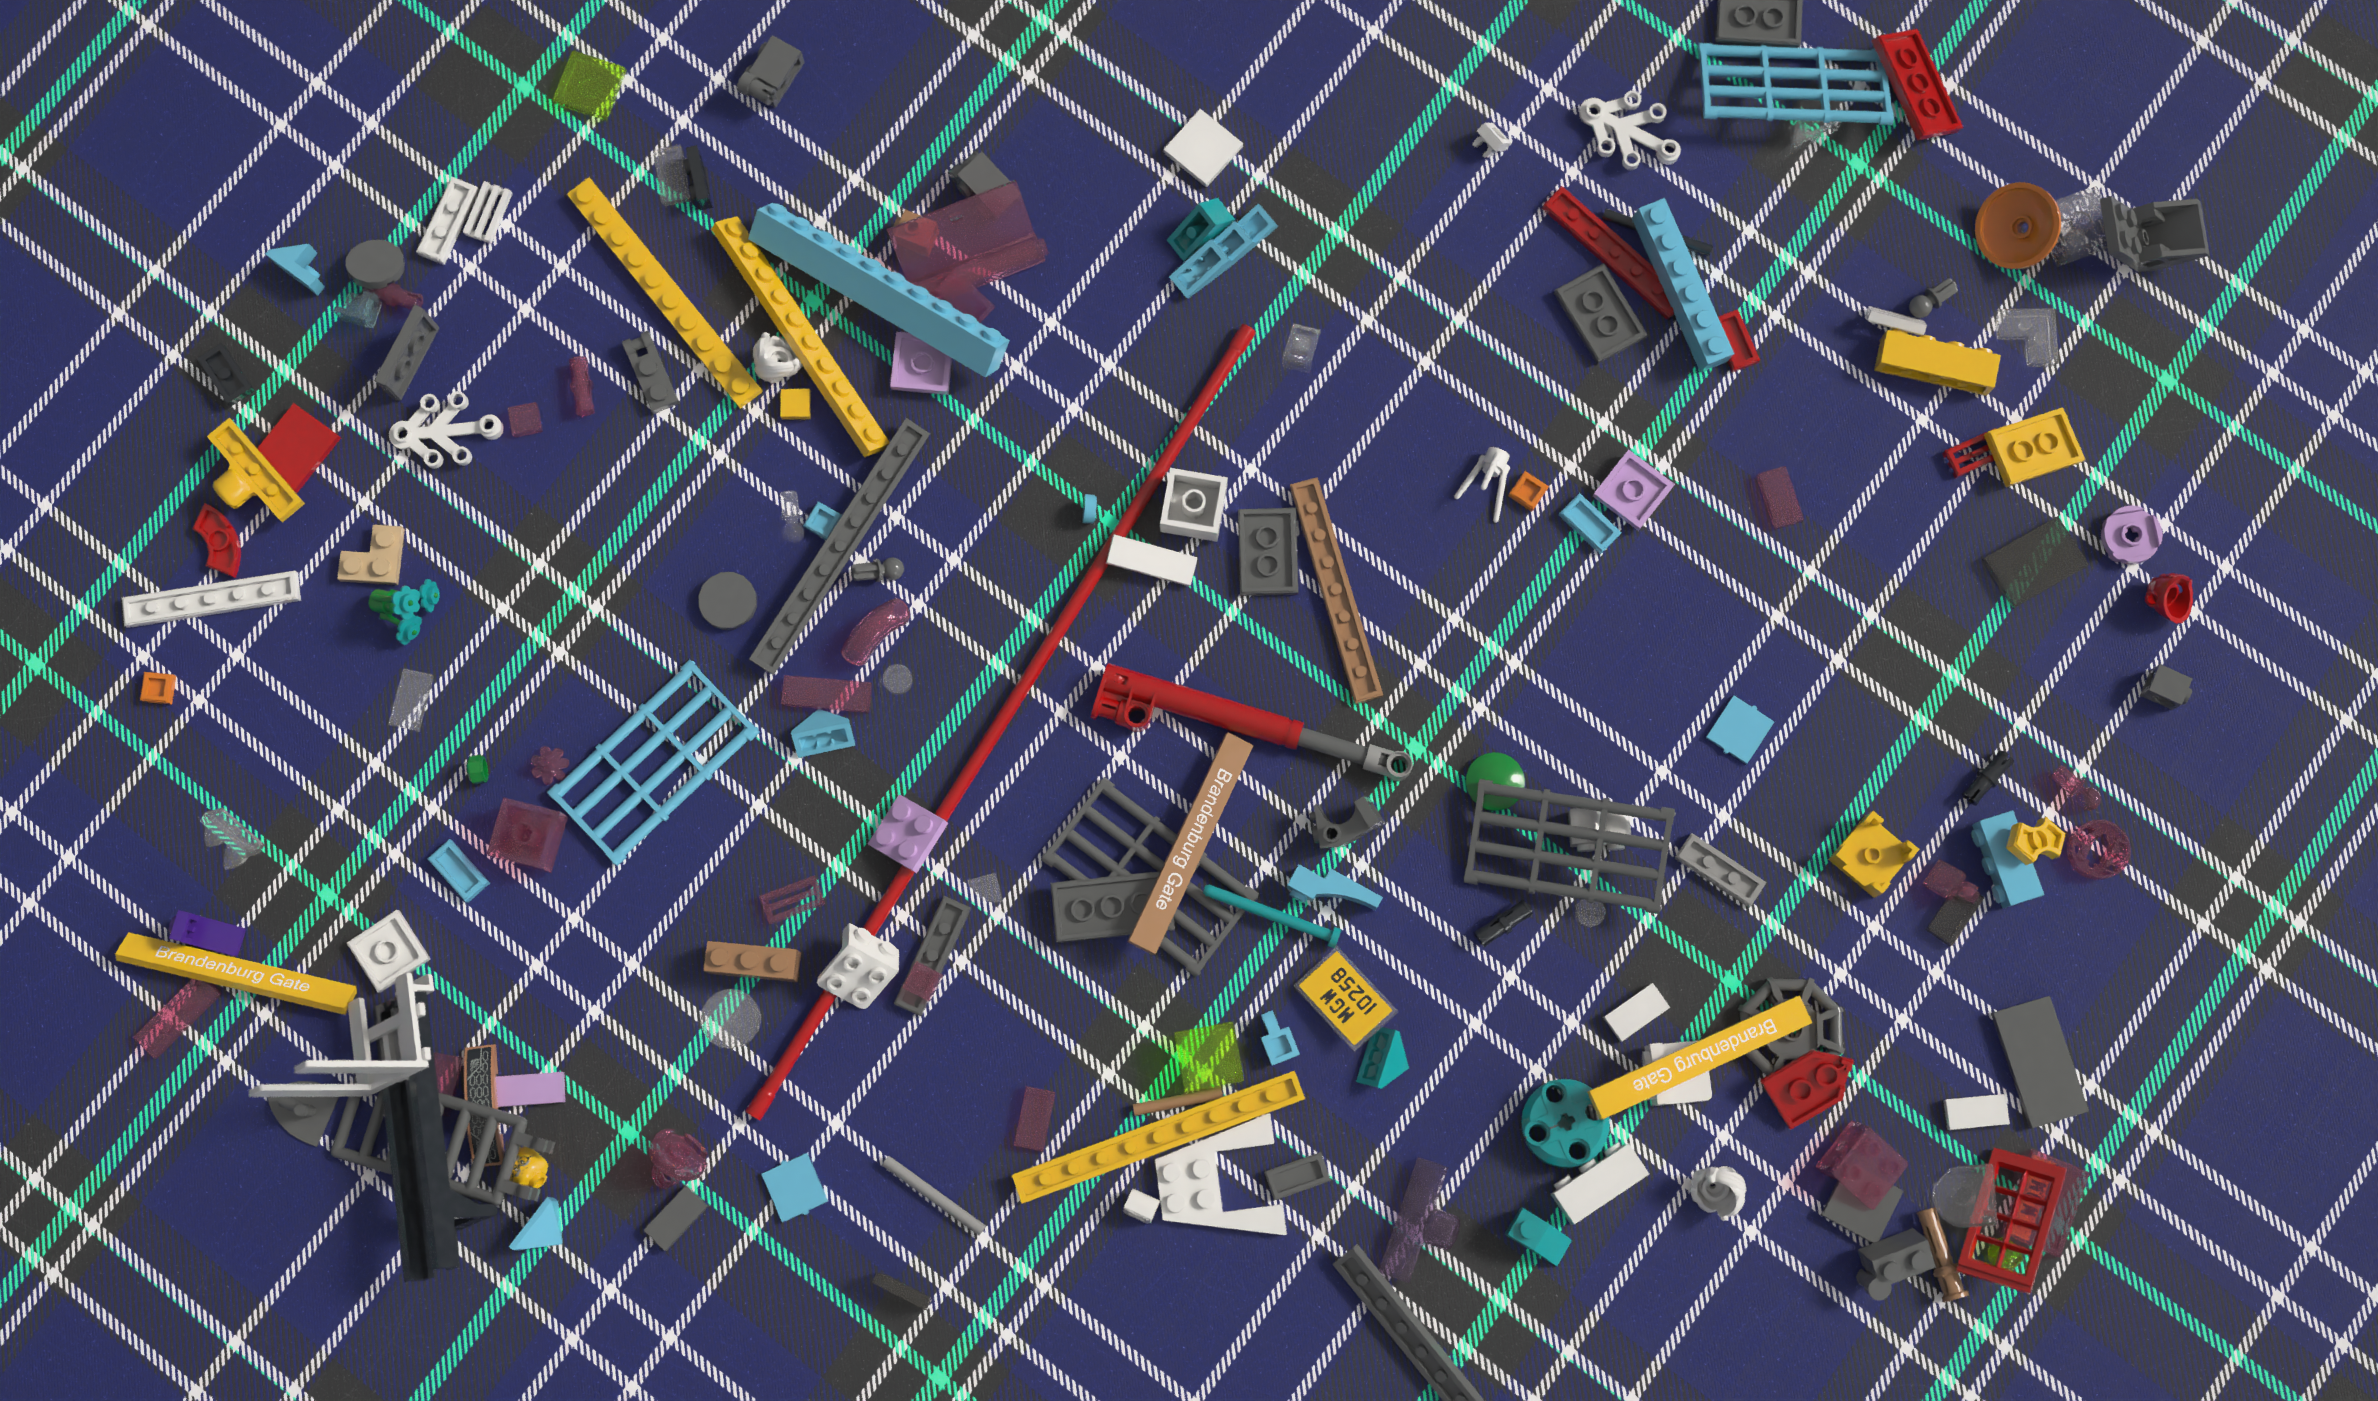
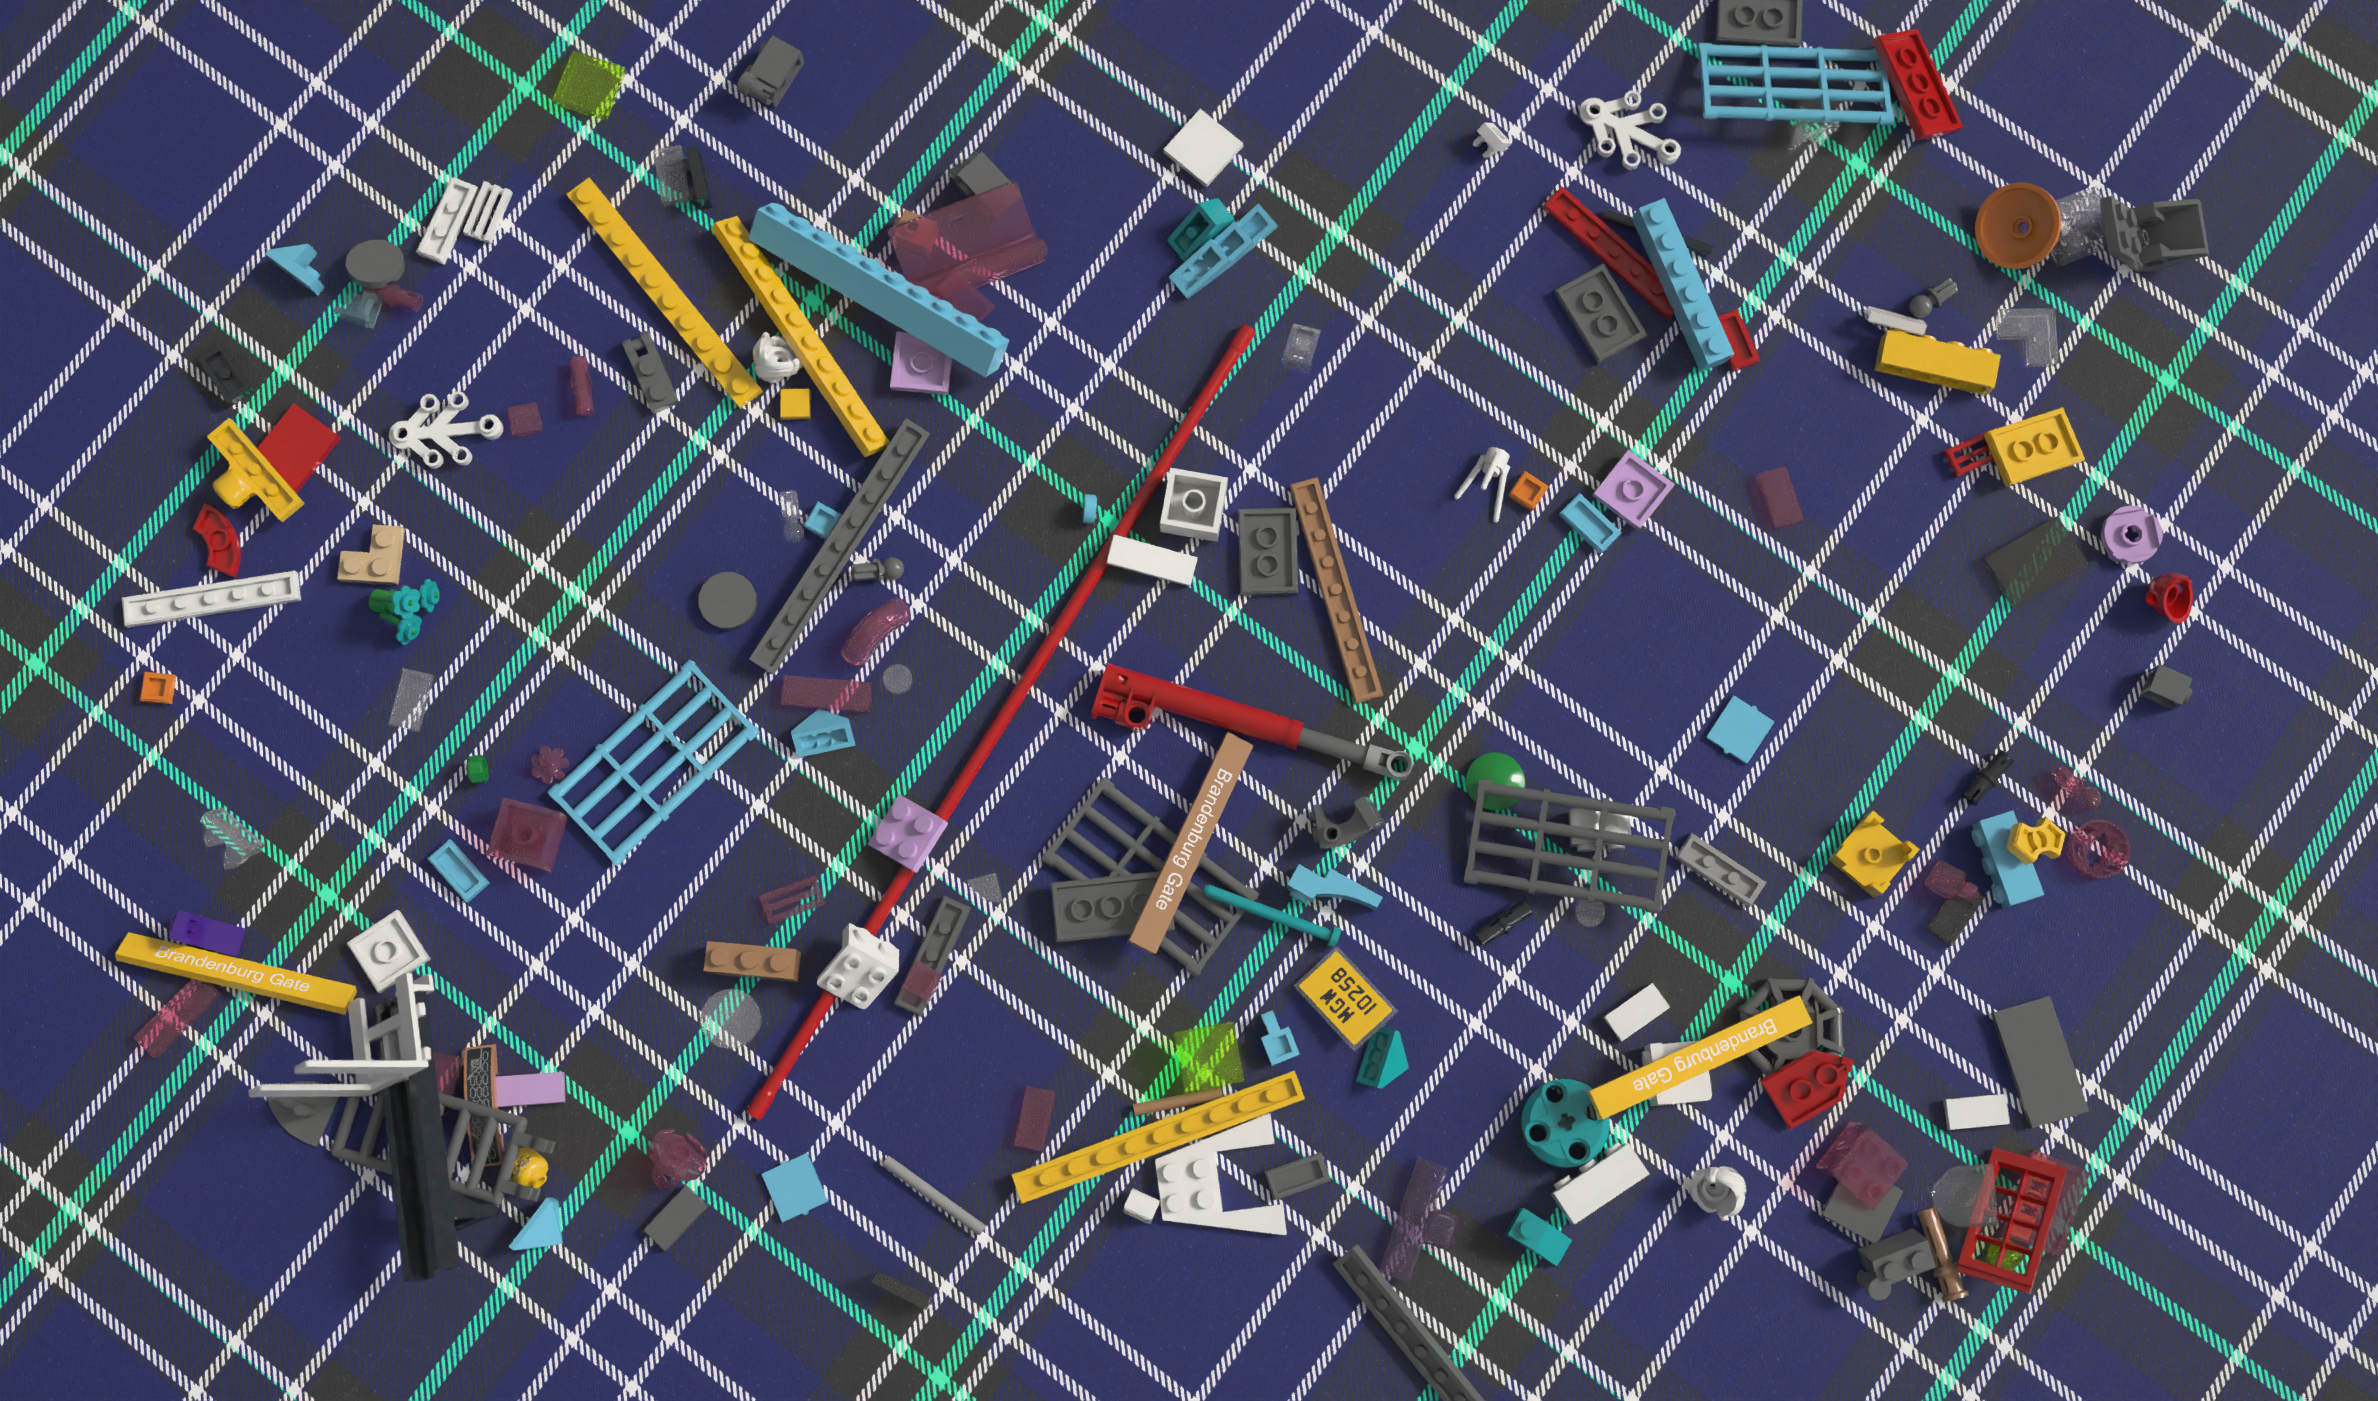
(407, 353): dark grey tile -> none

